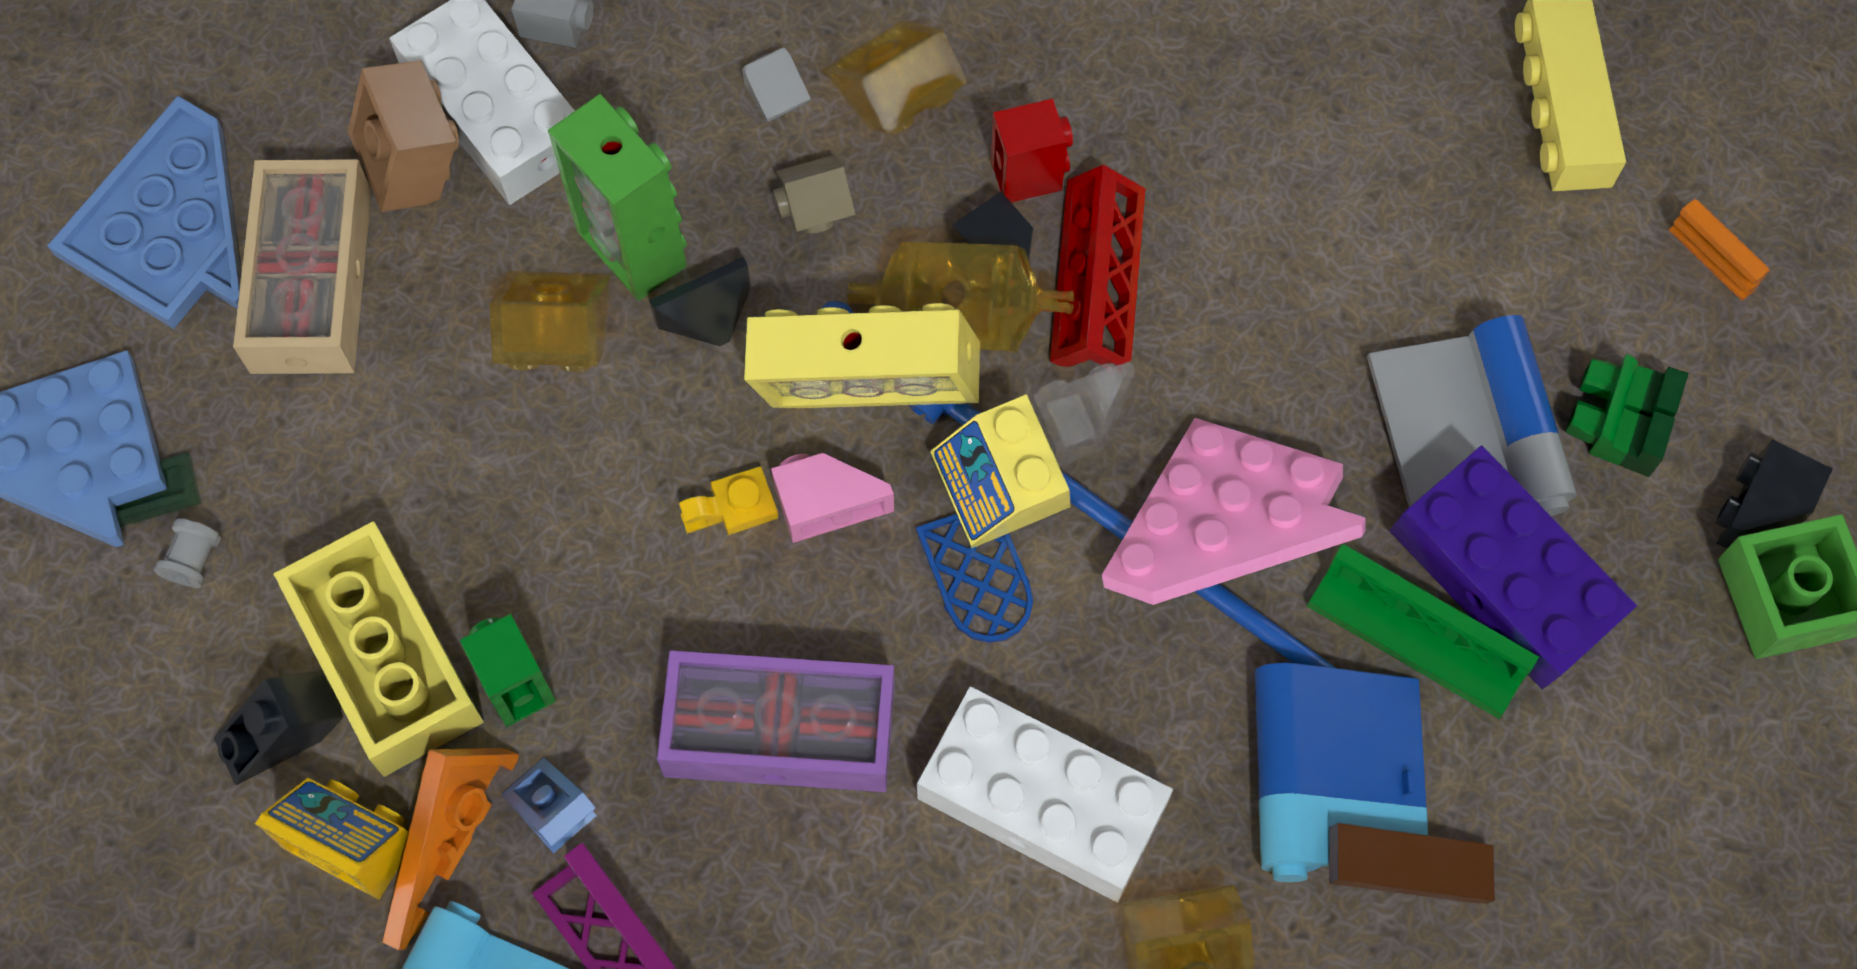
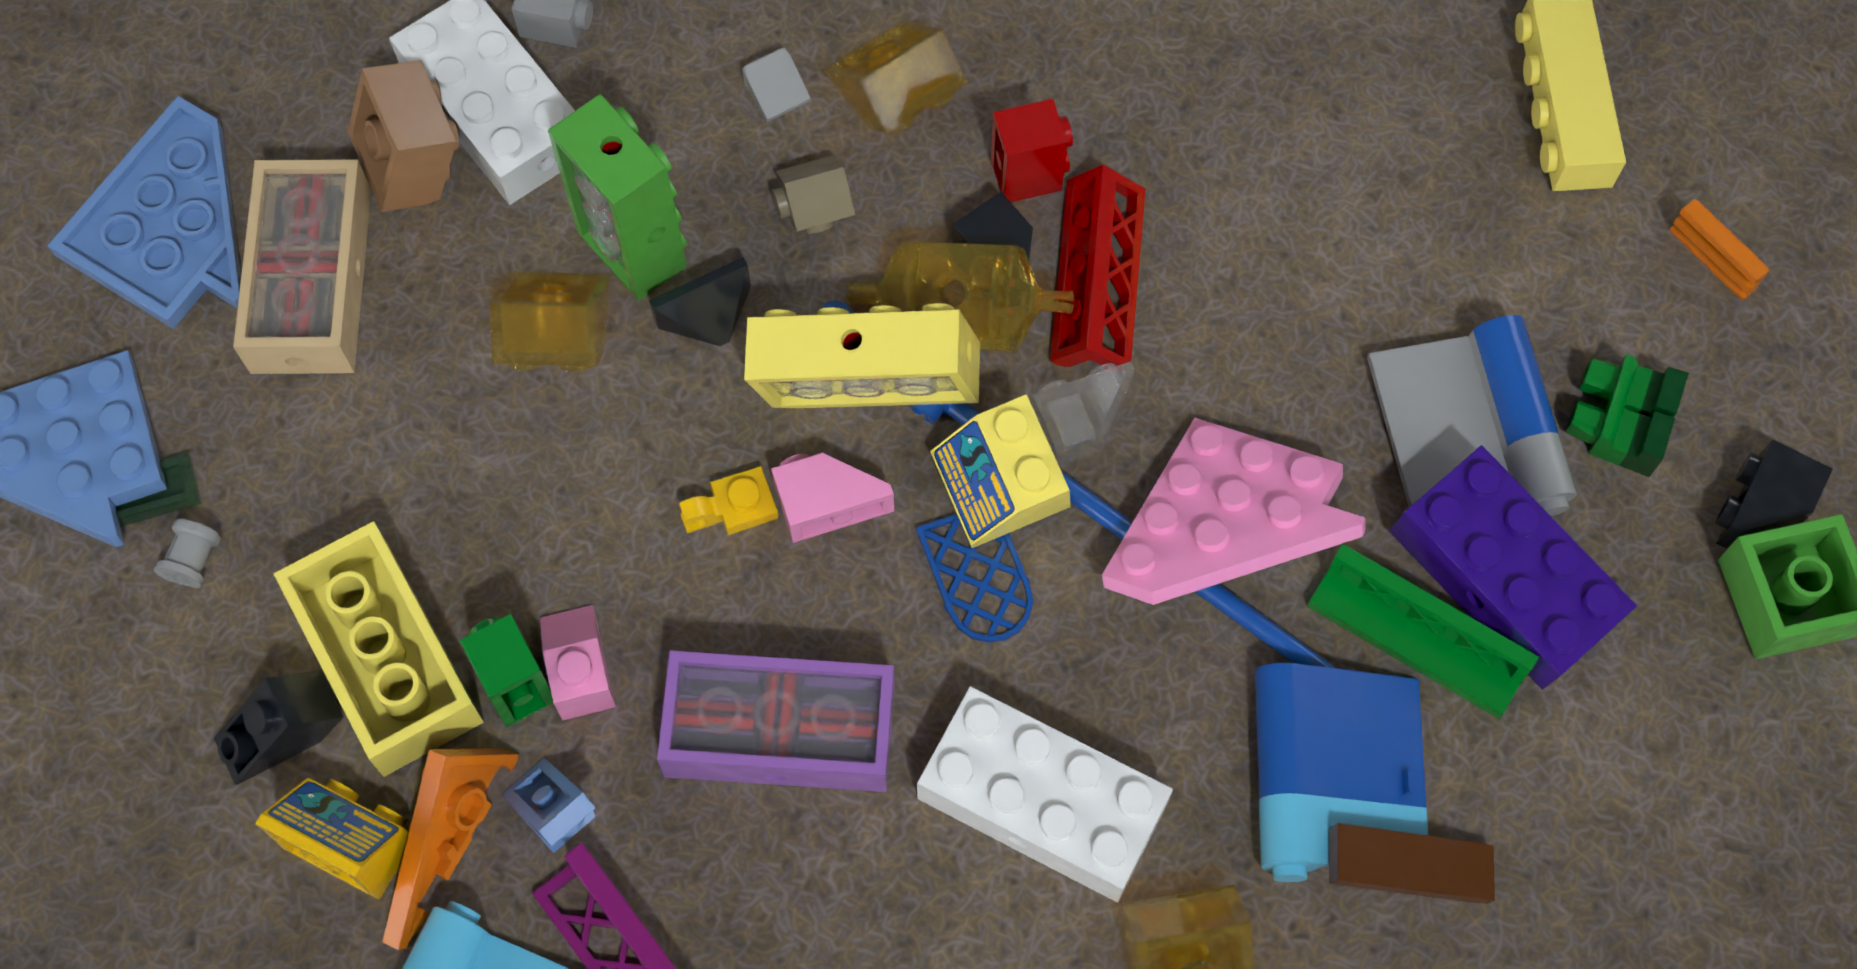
(576, 663): none -> bright pink slope

